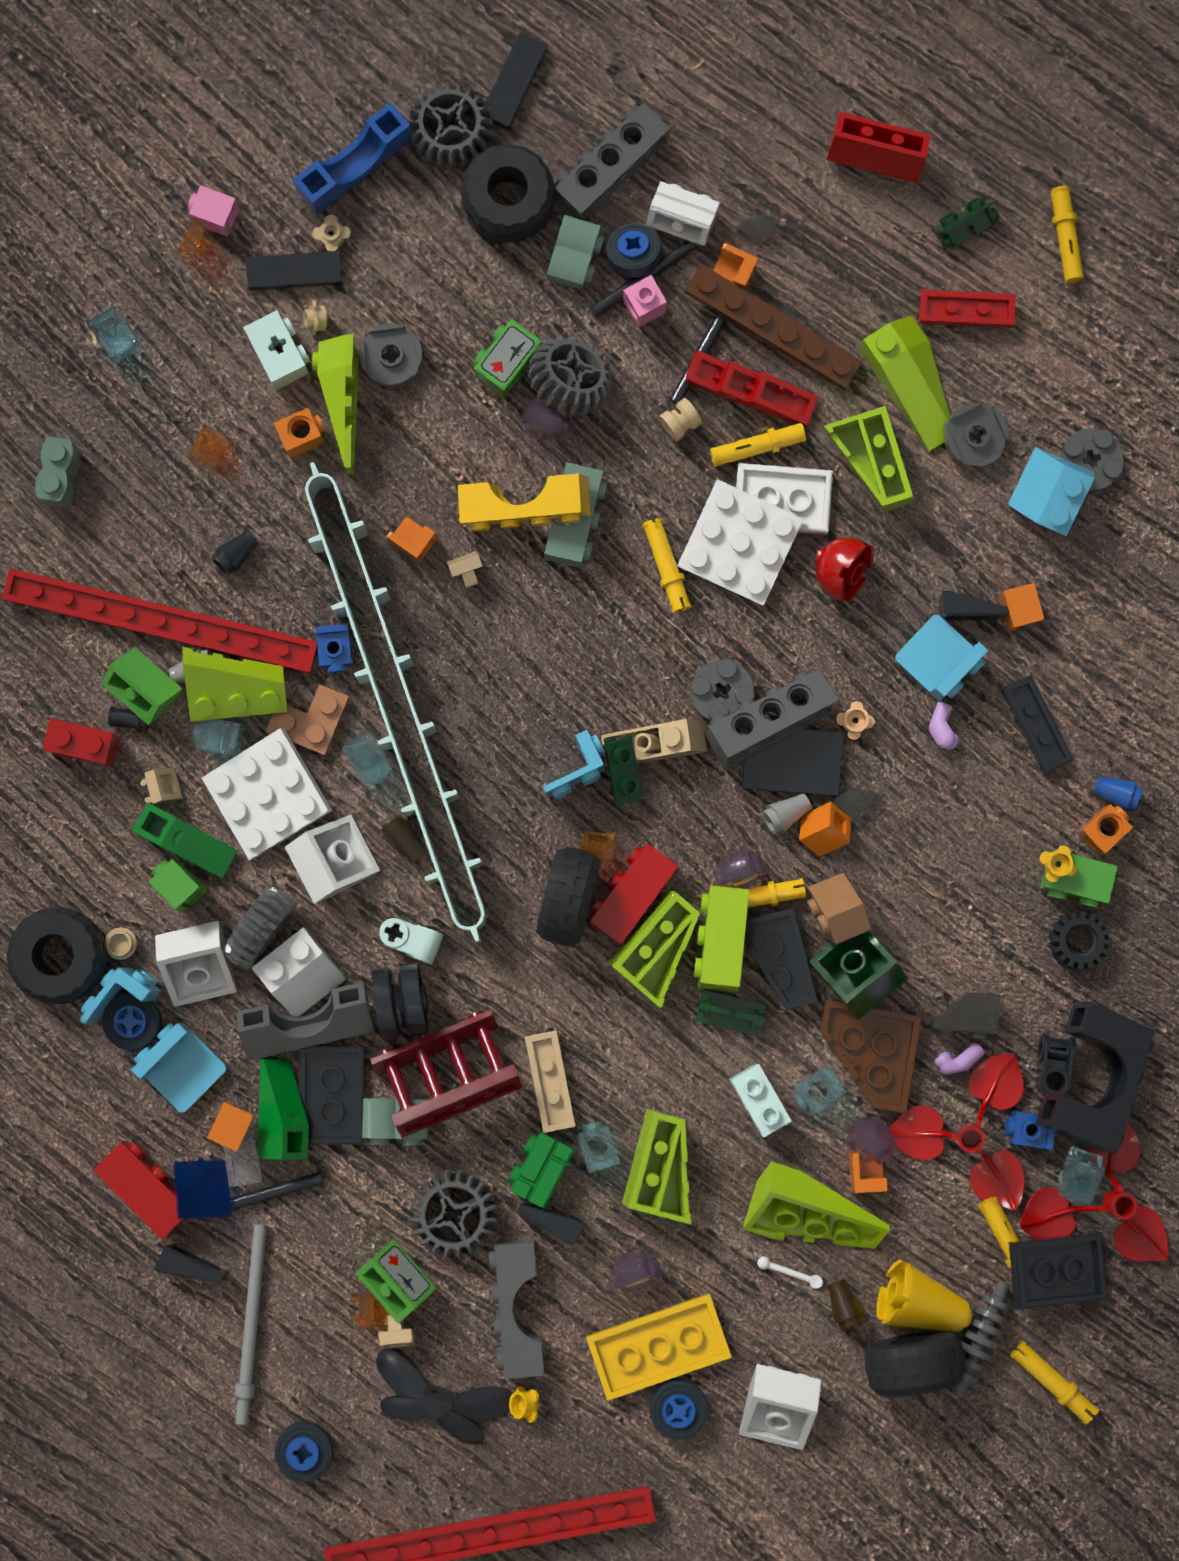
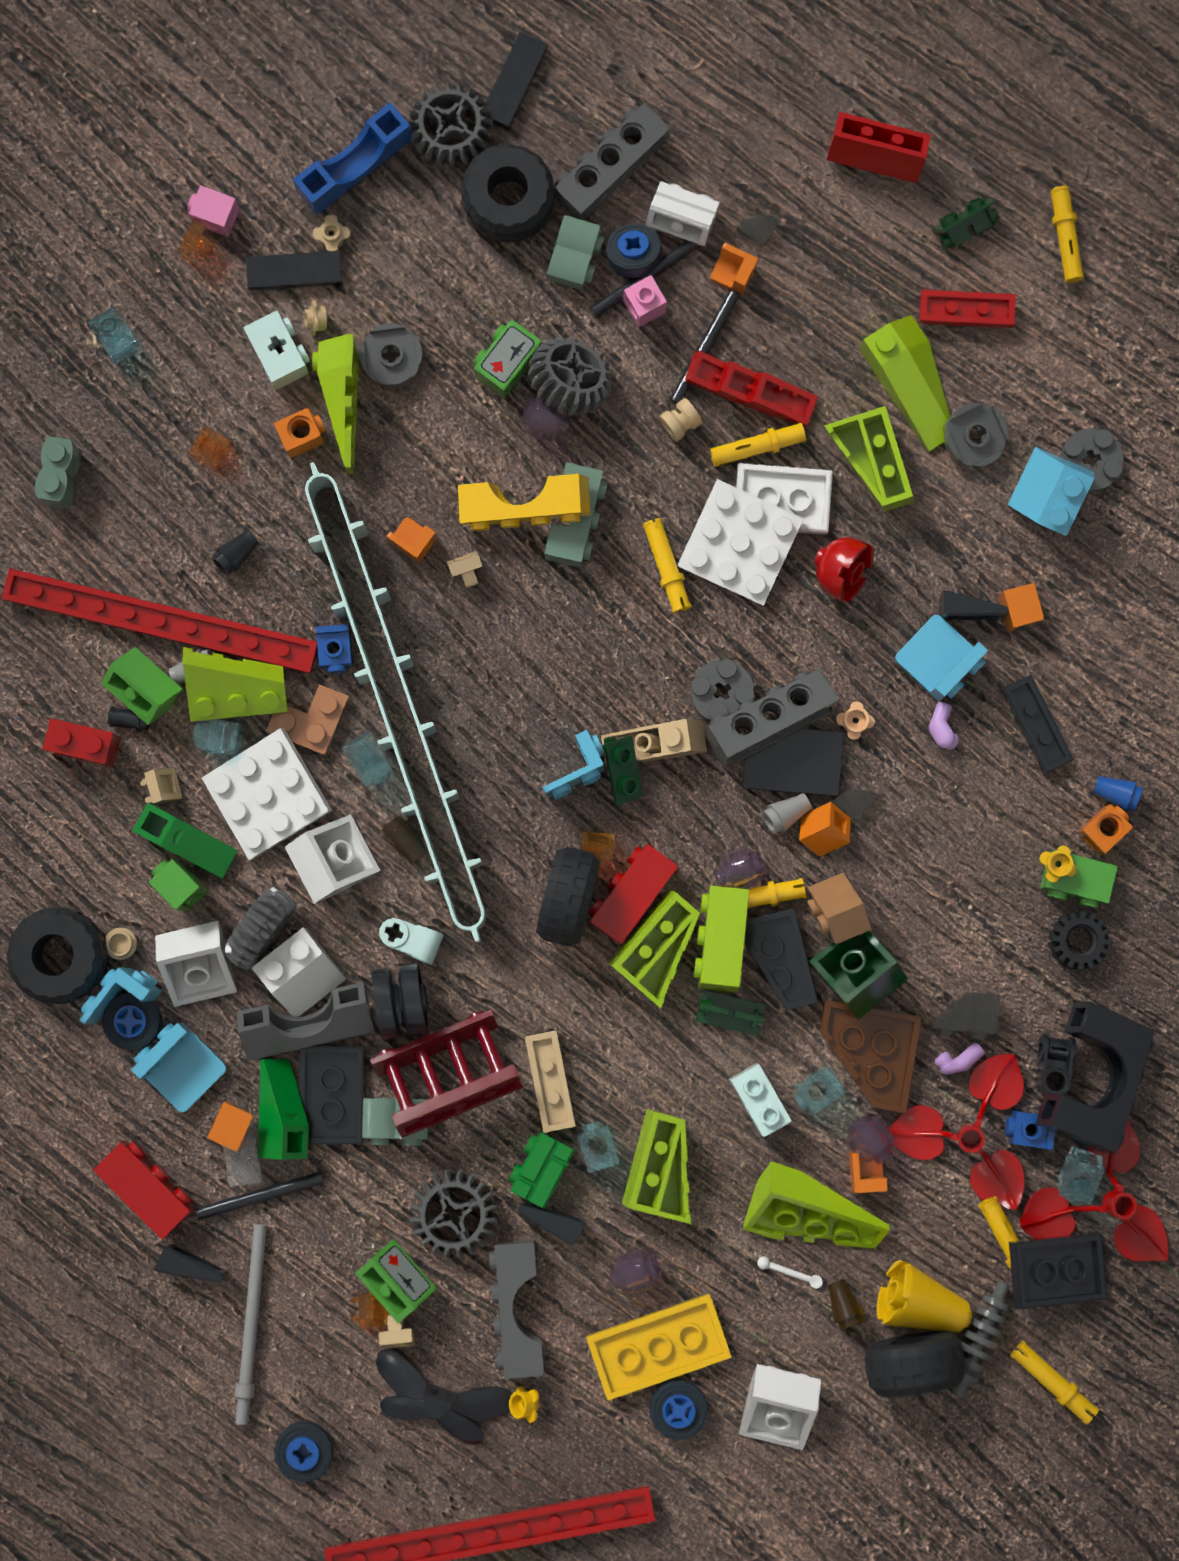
(202, 1189): clear blue piece -> none
(772, 327): reddish brown plate -> none

